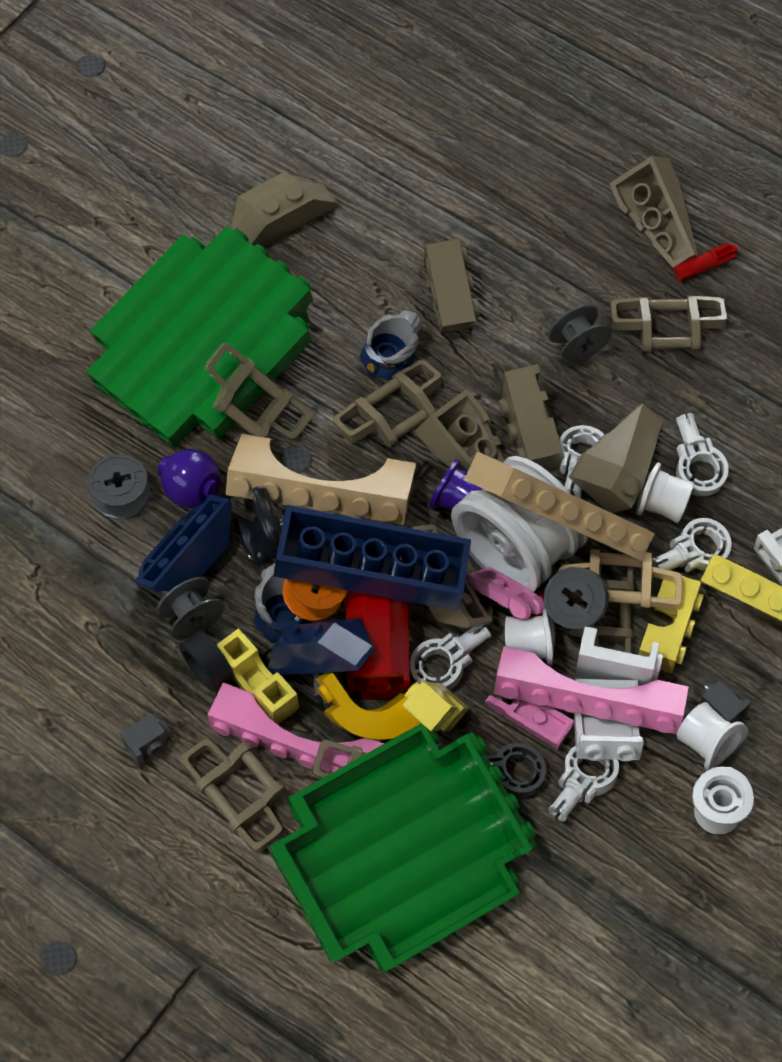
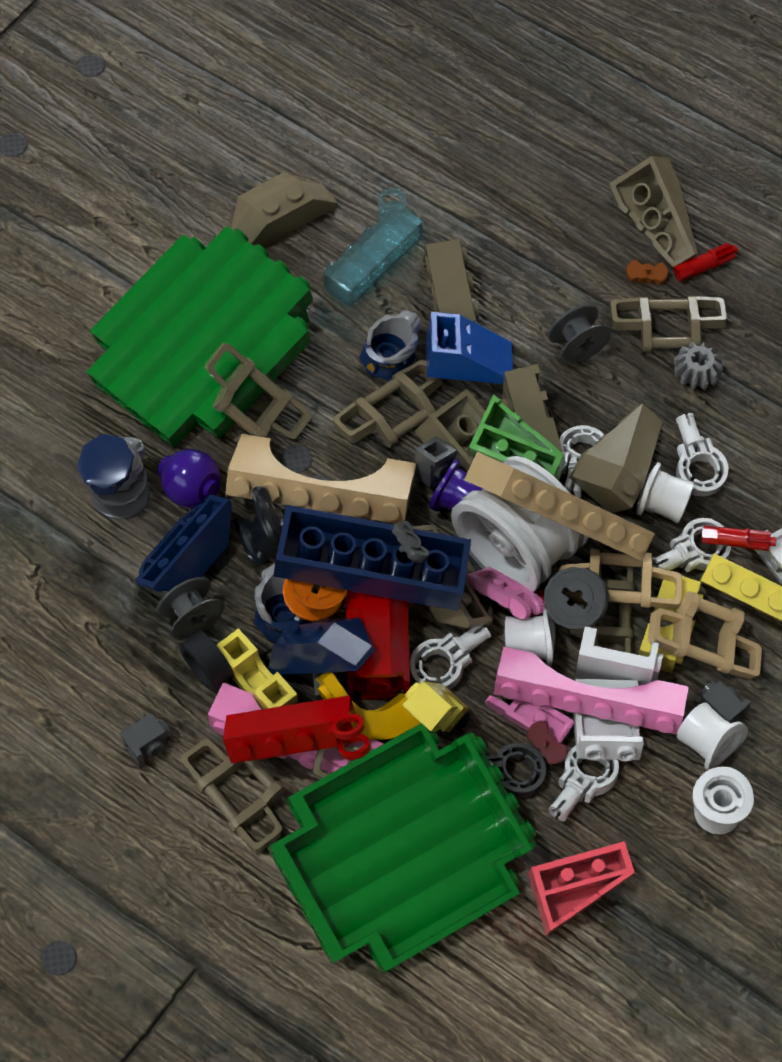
(111, 463): none -> dark blue piece
(295, 730): none -> red hinge
(375, 250): none -> clear light blue hinge
(409, 542): none -> dark grey piece
(433, 467): none -> dark grey brick
(465, 350): none -> blue slope
(507, 435): none -> bright green wedge
(547, 743): none -> dark red piece
(576, 882): none -> coral wedge
(647, 273): none -> dark orange piece
(698, 366): none -> light grey gear
(727, 639): none -> tan bar
(738, 537): none -> red piece

